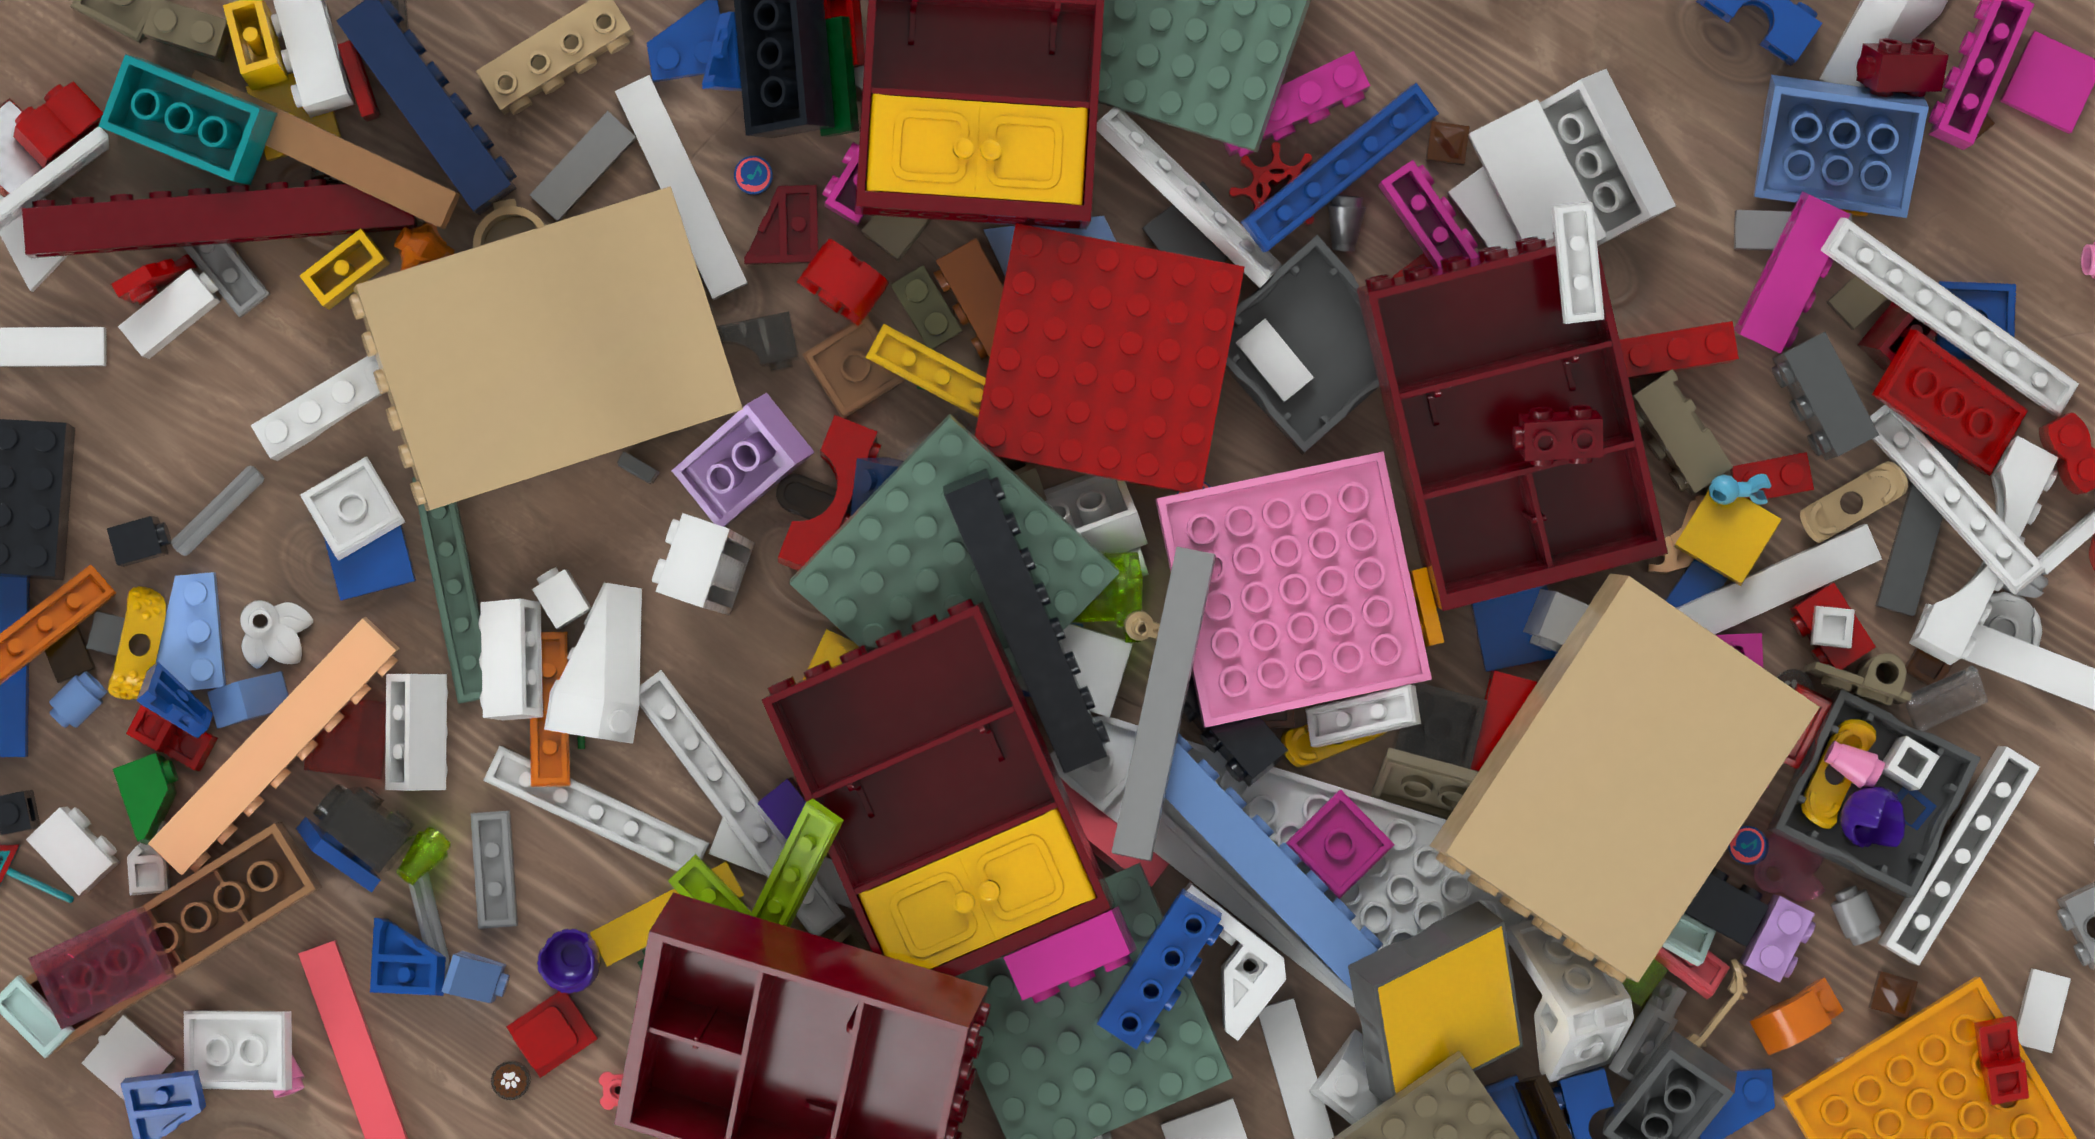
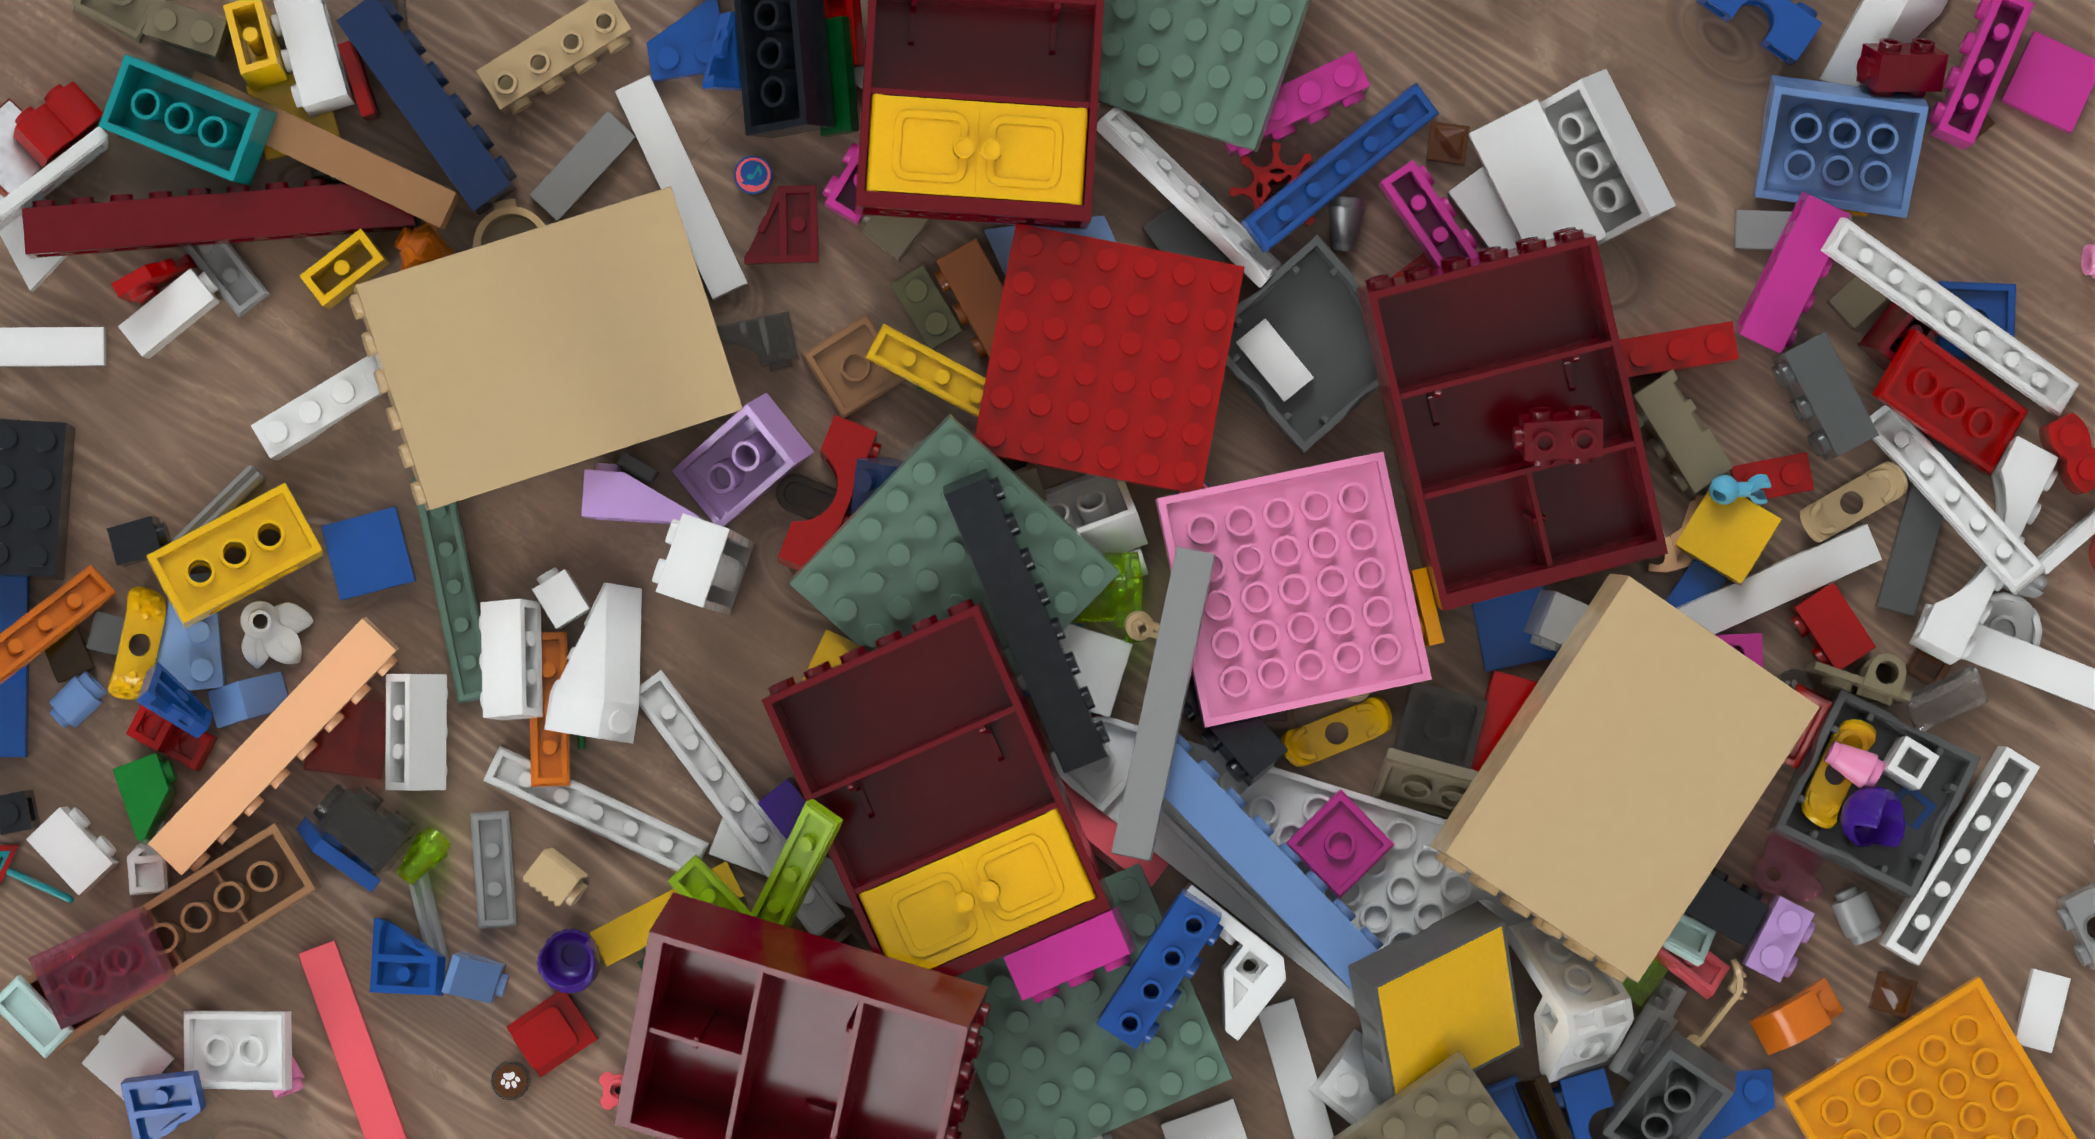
(241, 530): none -> yellow brick
(352, 508): white tile -> none
(556, 878): none -> tan brick
(619, 497): none -> lavender slope
(843, 282): red brick -> none
(1363, 716): white tile -> none
(1578, 262): white tile -> none
(1749, 846): blue tile -> none
(1832, 627): white tile -> none
(2001, 1061): red slope -> none

